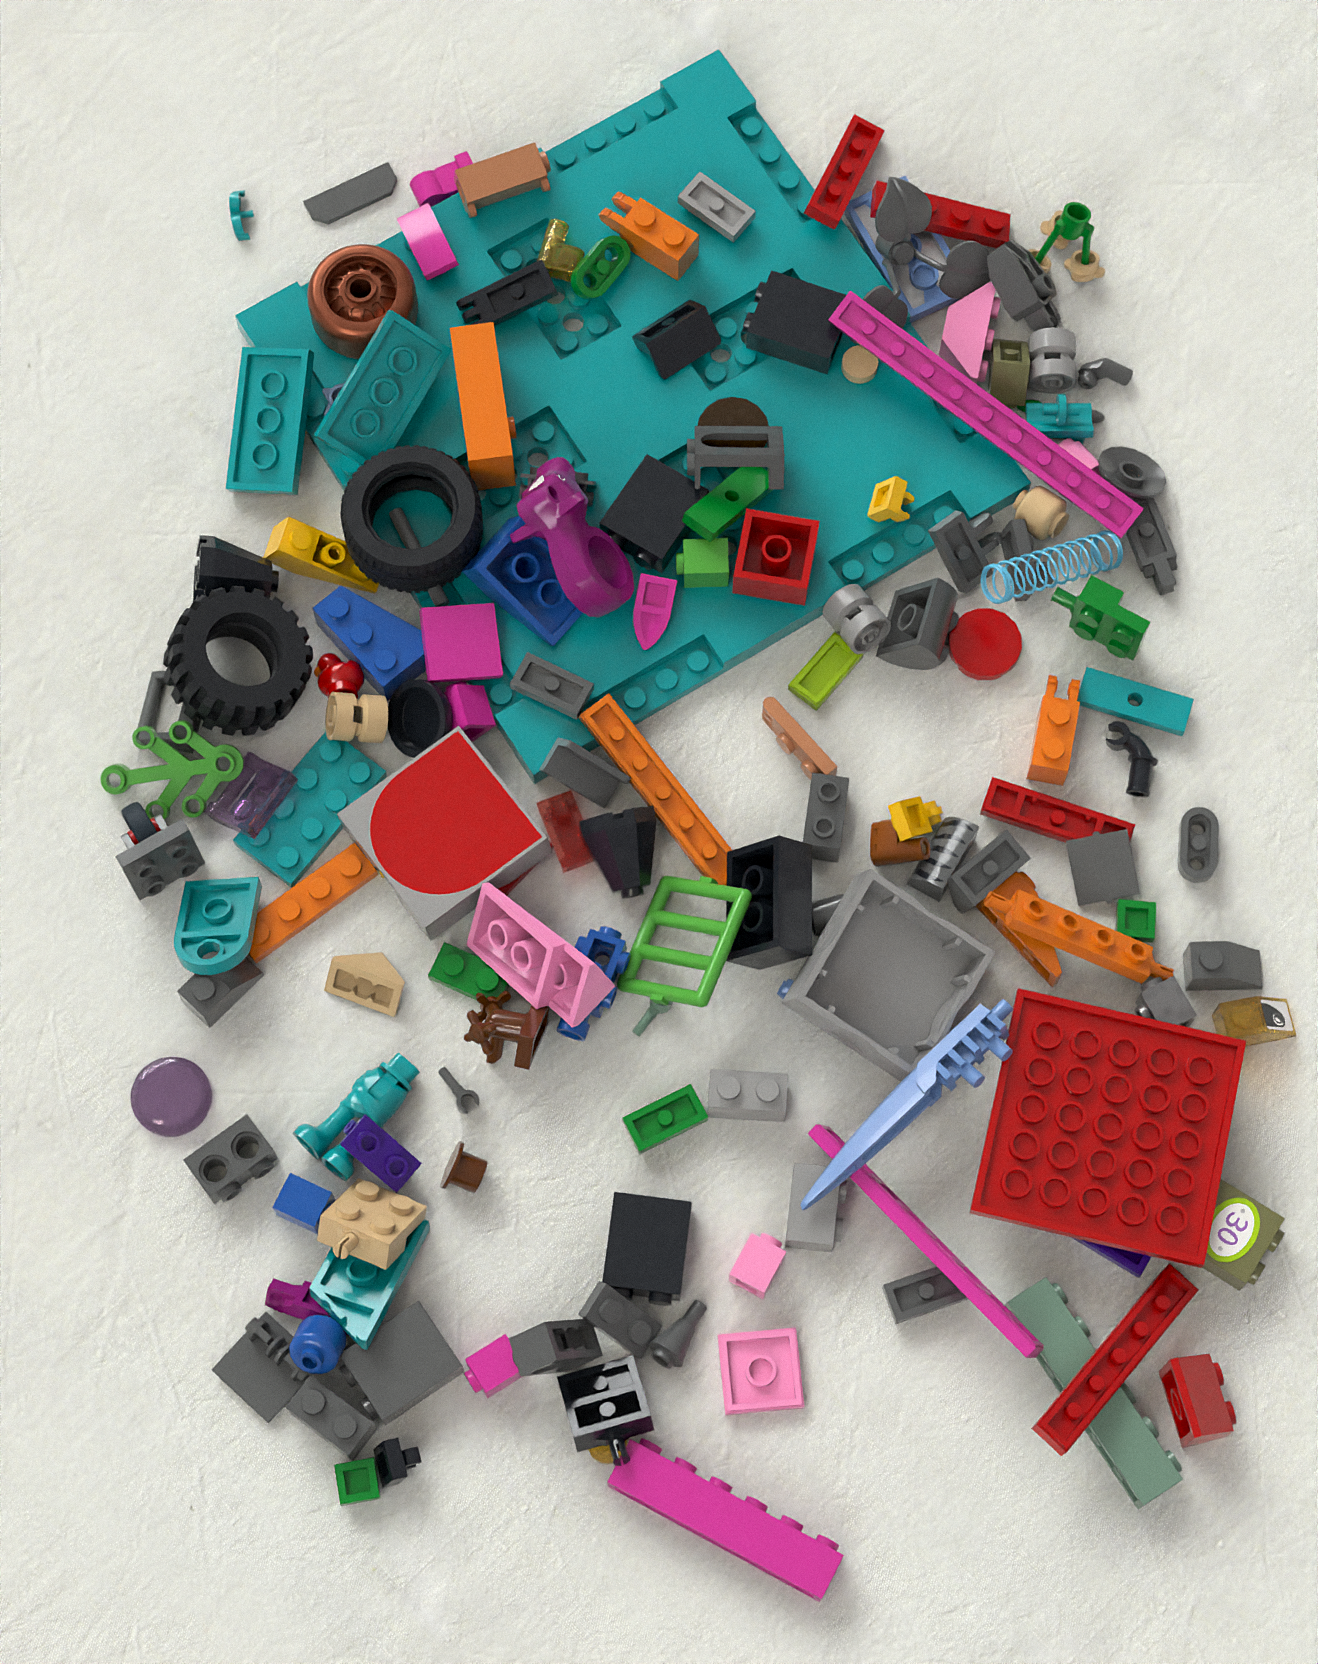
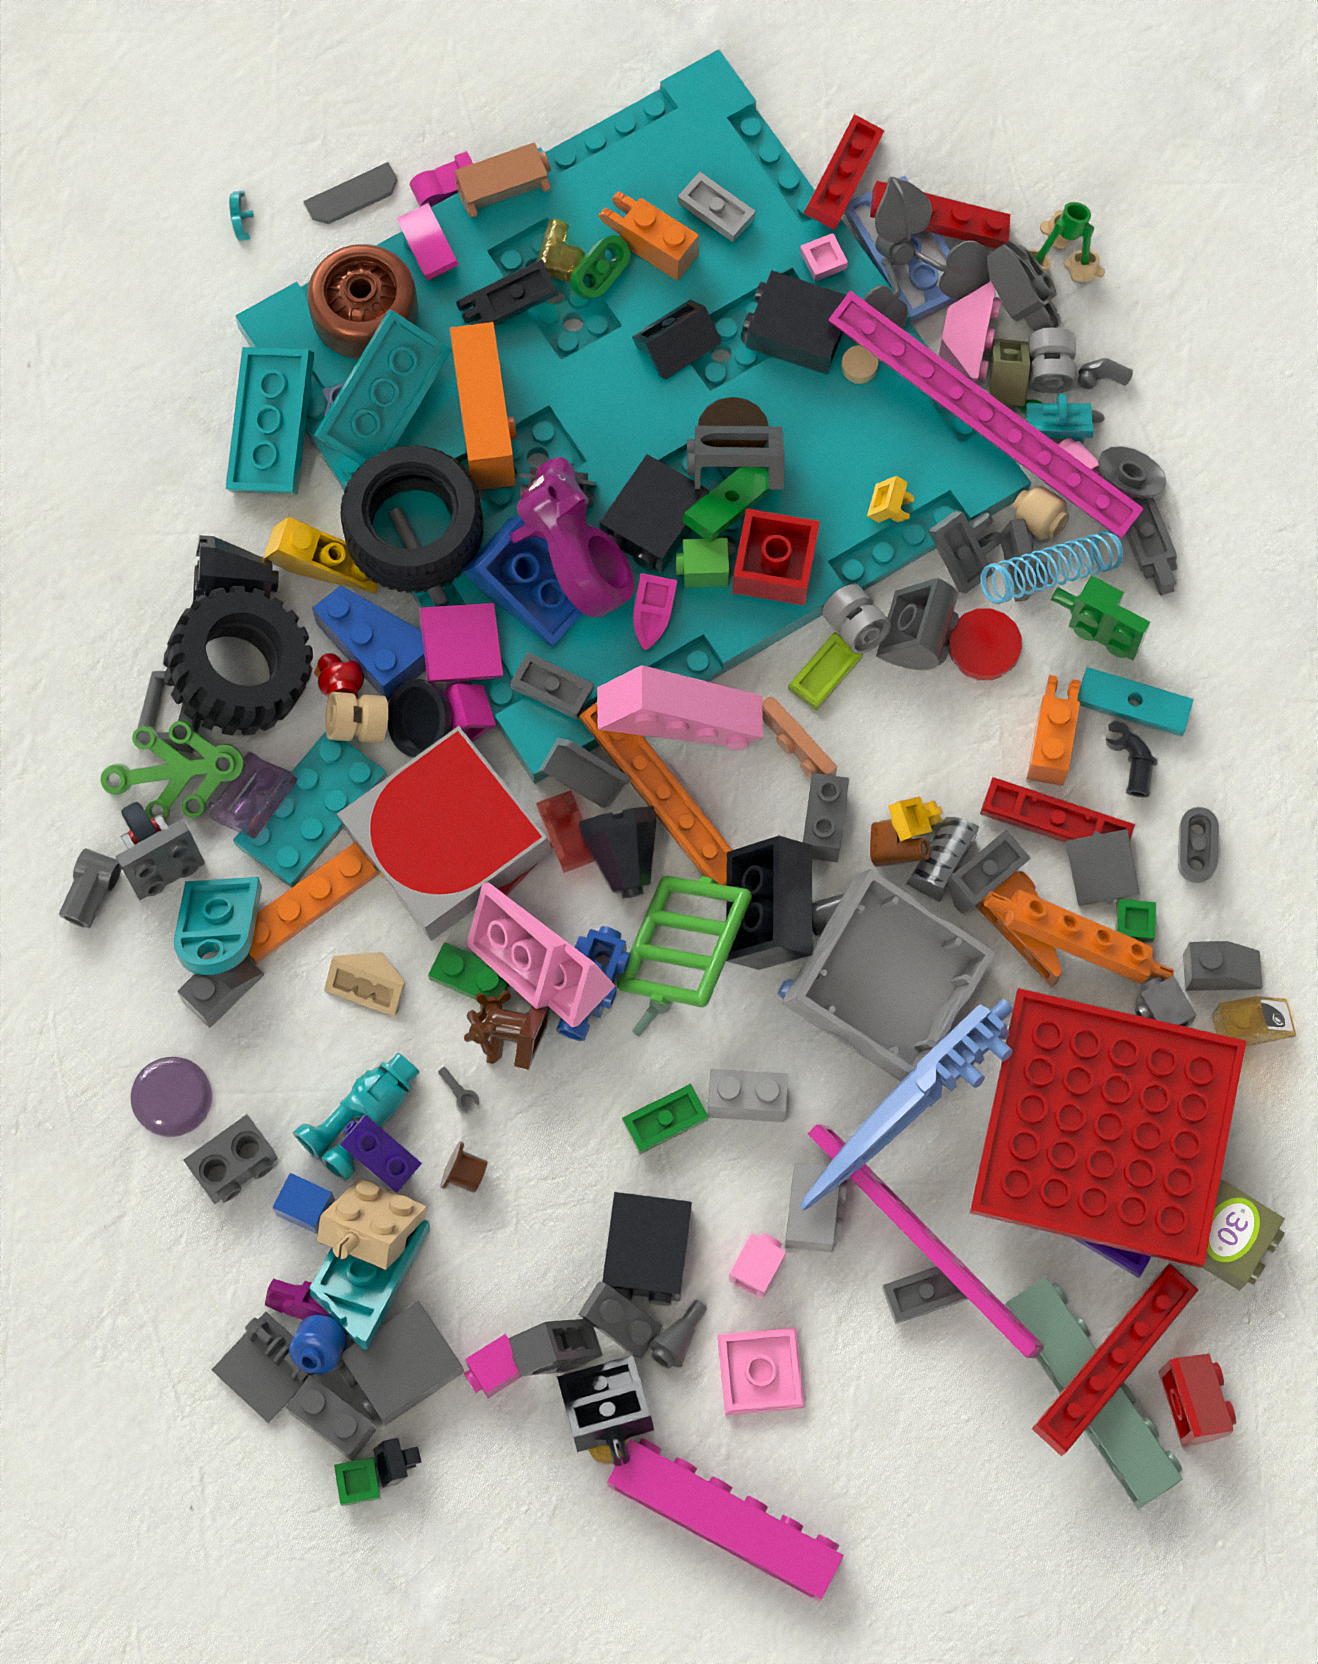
(93, 877): none -> dark grey piece
(679, 709): none -> bright pink wedge
(823, 257): none -> bright pink plate

